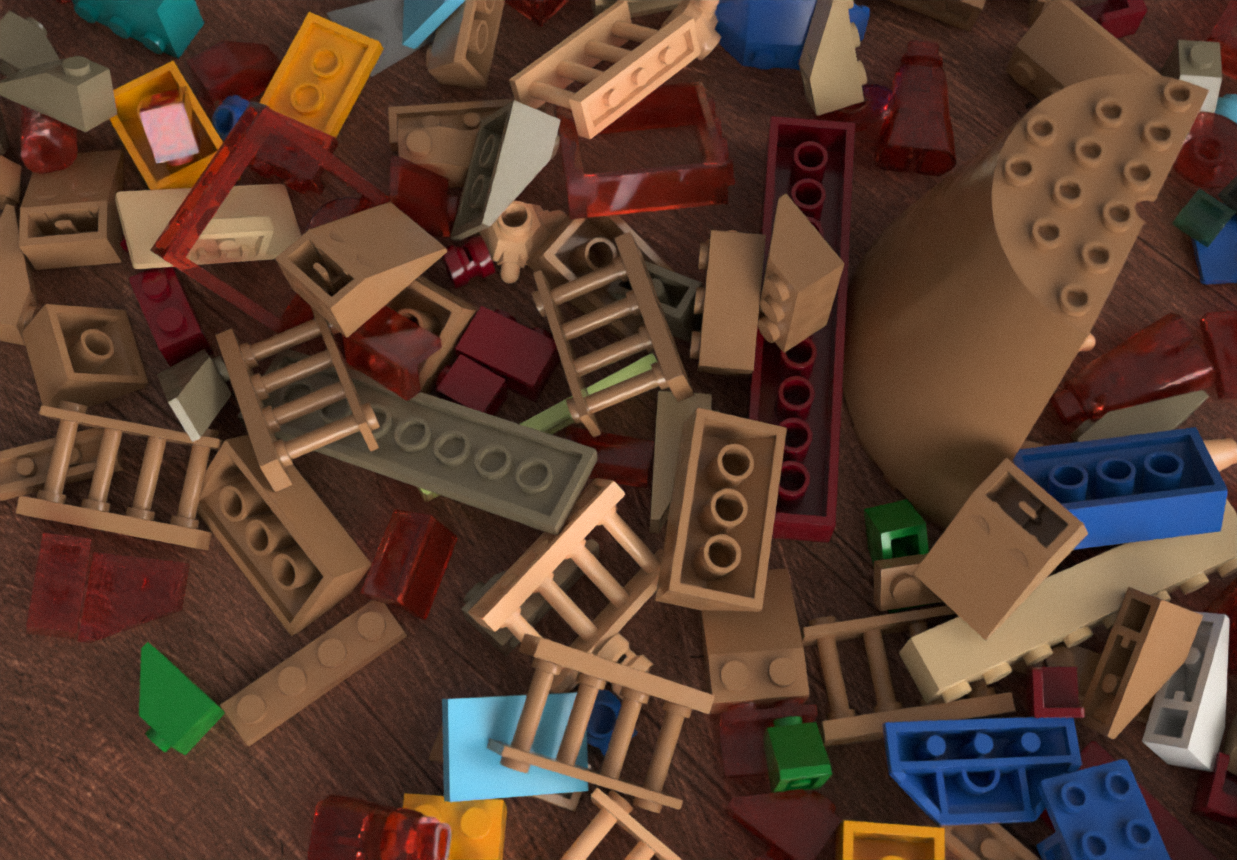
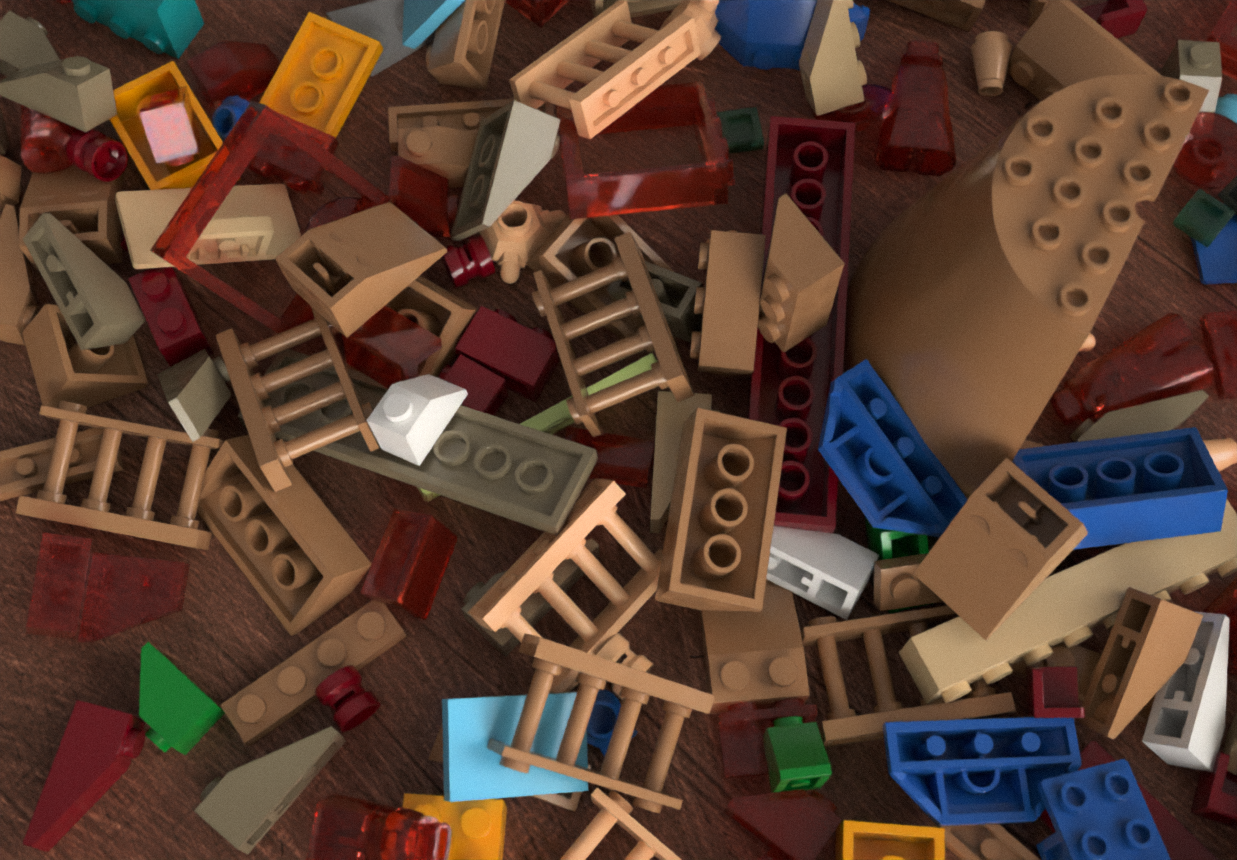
(85, 289): none -> dark tan slope
(86, 765): none -> dark red slope
(97, 154): none -> dark red wheel
(258, 793): none -> dark tan slope
(347, 698): none -> dark red wheel
(414, 415): none -> white slope
(742, 129): none -> clear green tile
(820, 567): none -> white slope
(885, 458): none -> blue wedge
(991, 59): none -> light nougat cone

